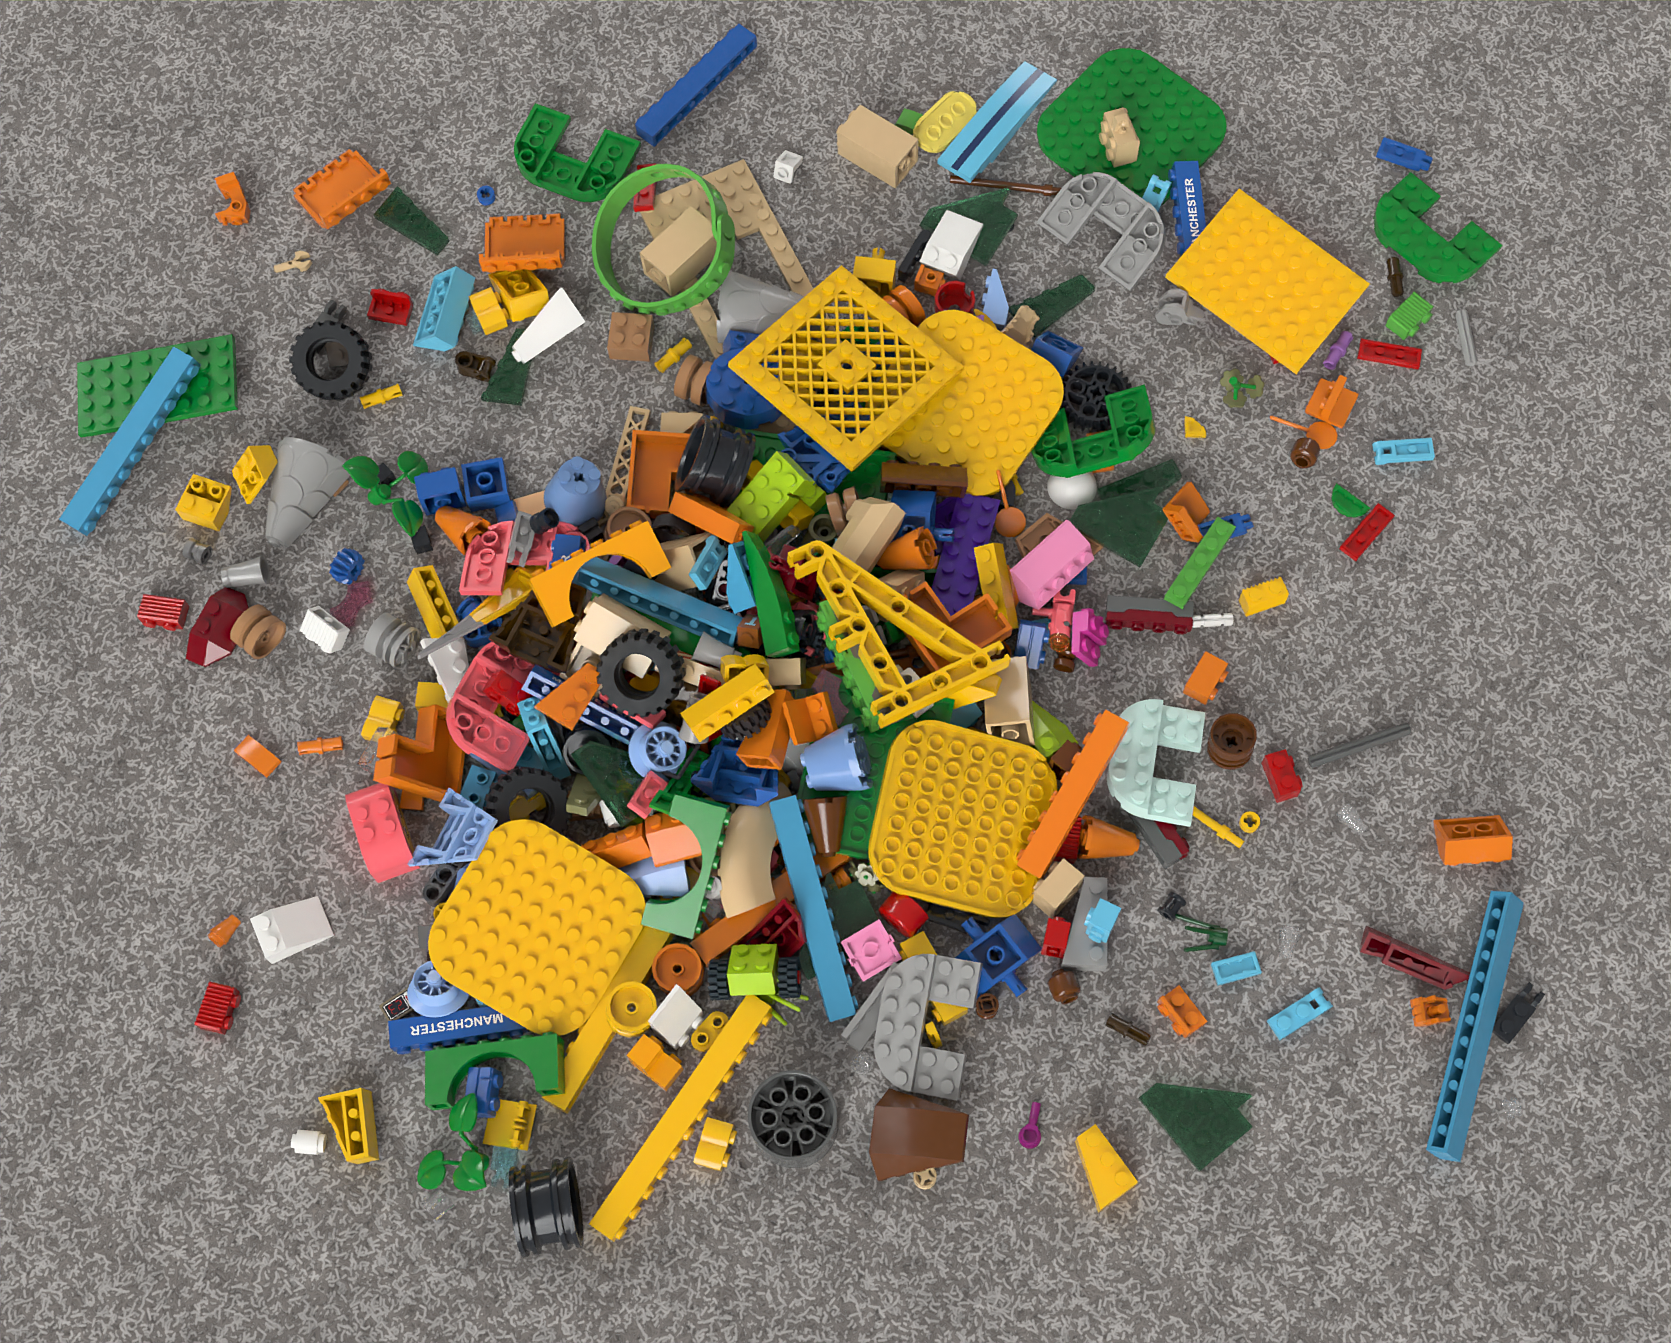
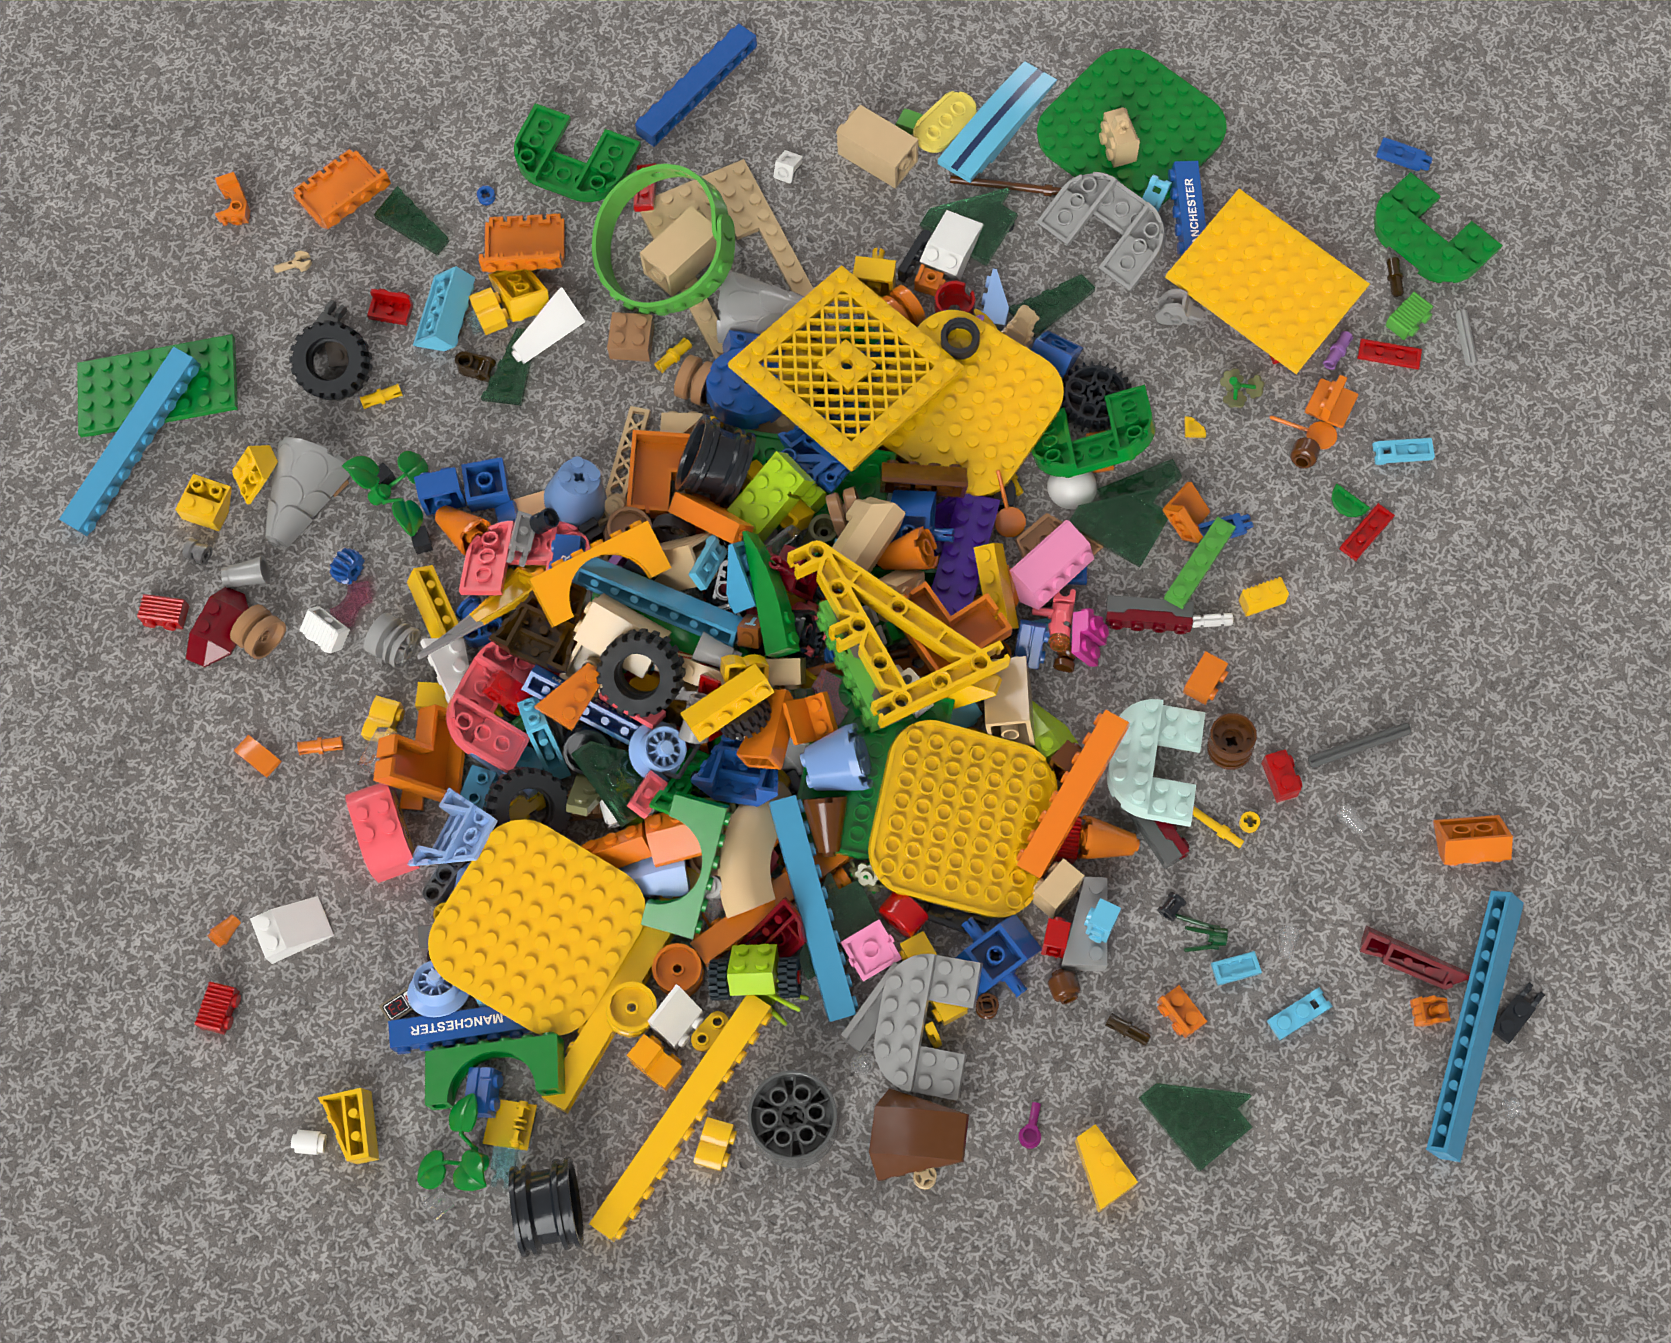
(960, 323): none -> black tyre

